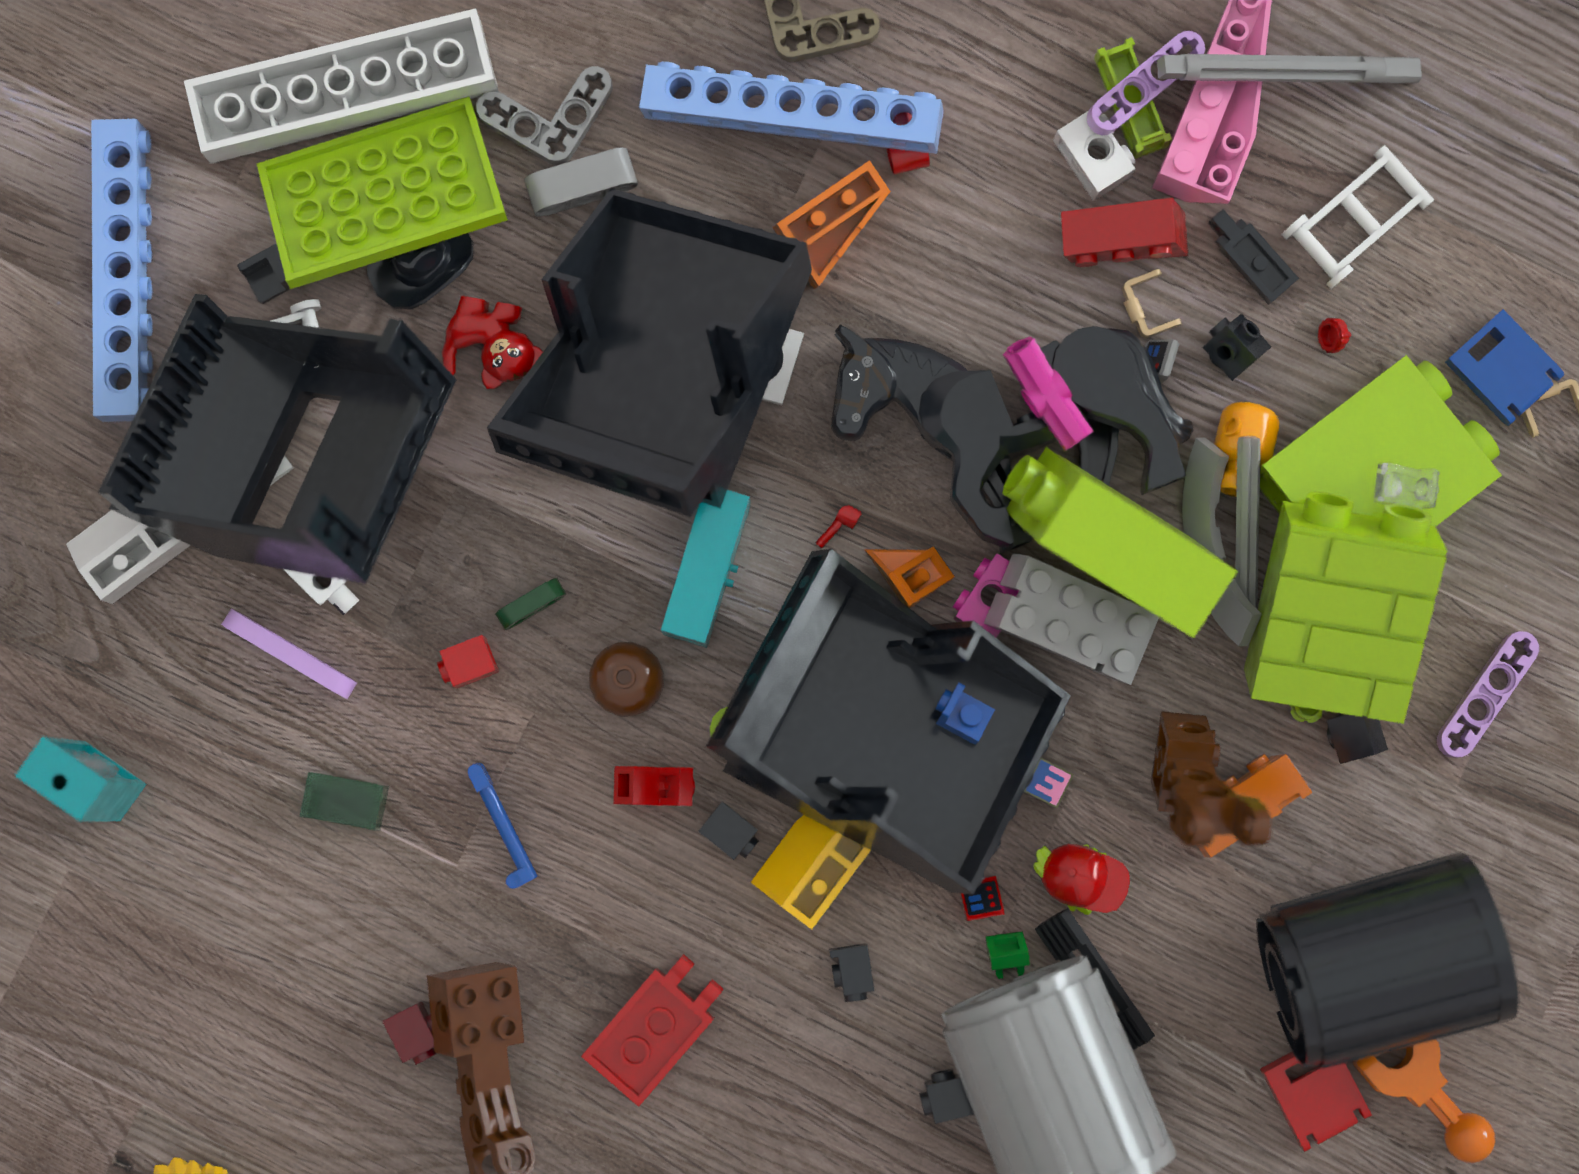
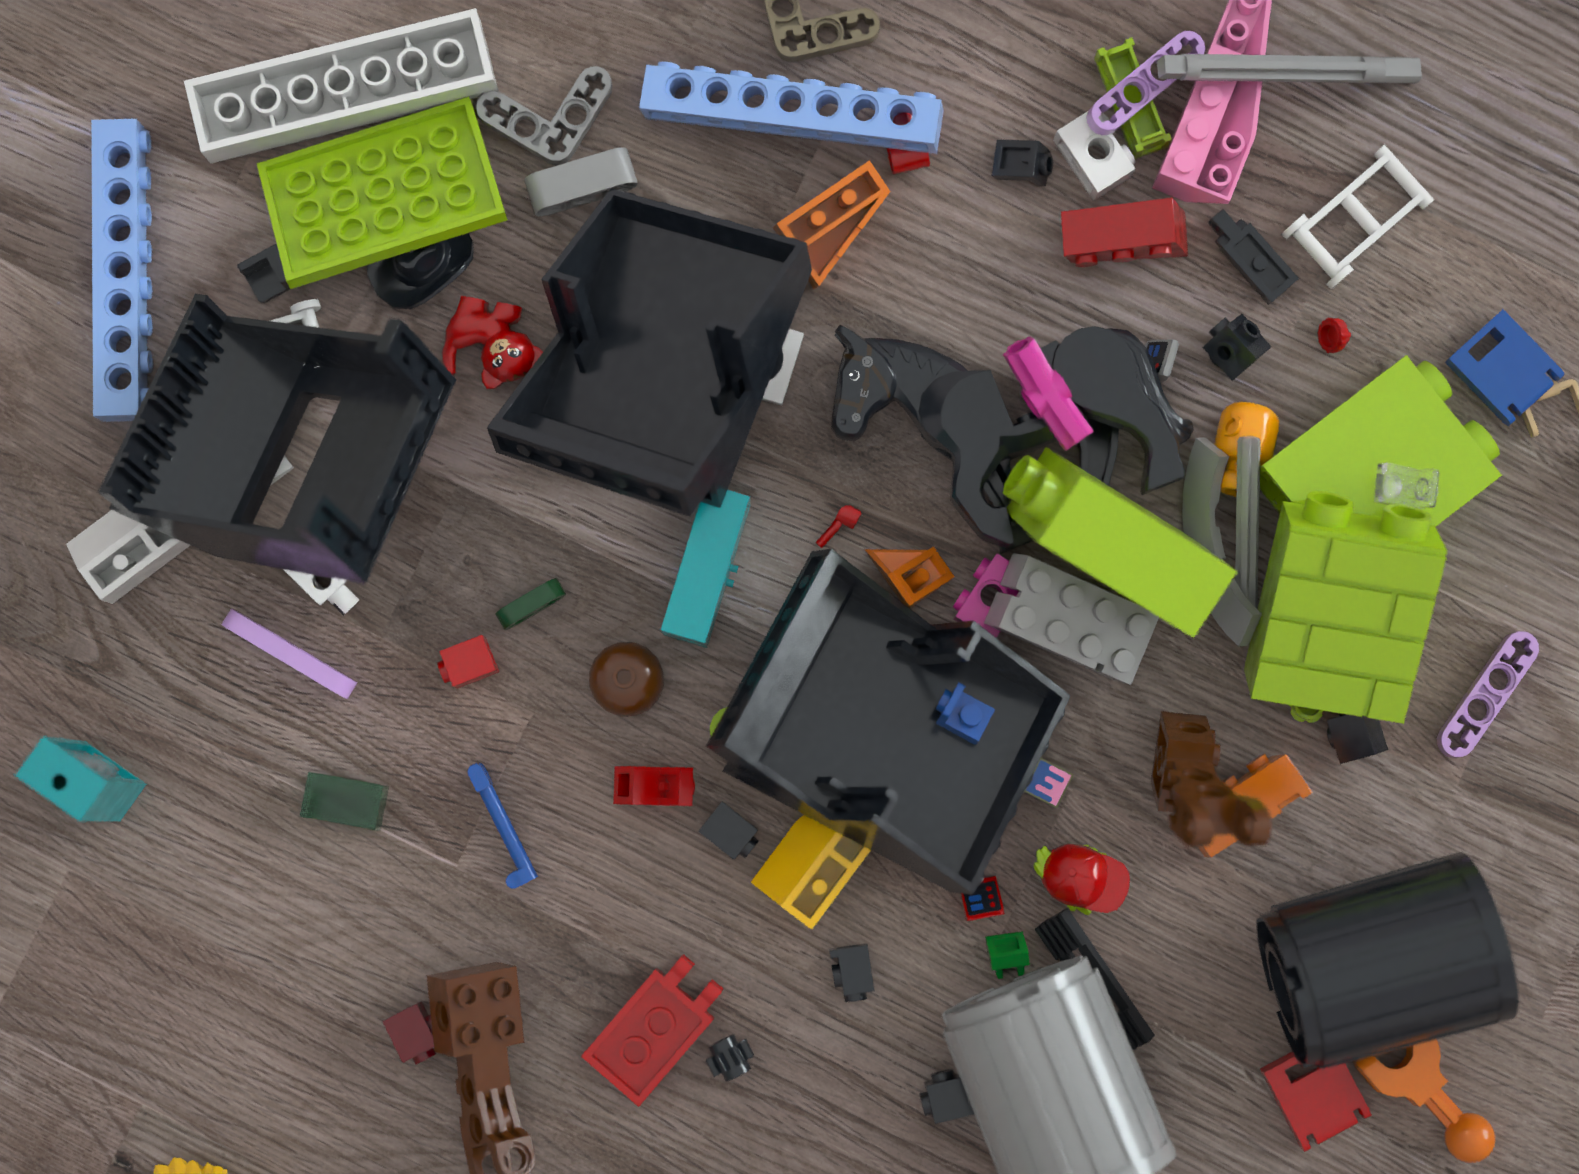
(729, 1057): none -> black gear
(1022, 161): none -> black bracket
(1135, 310): tan piece -> none

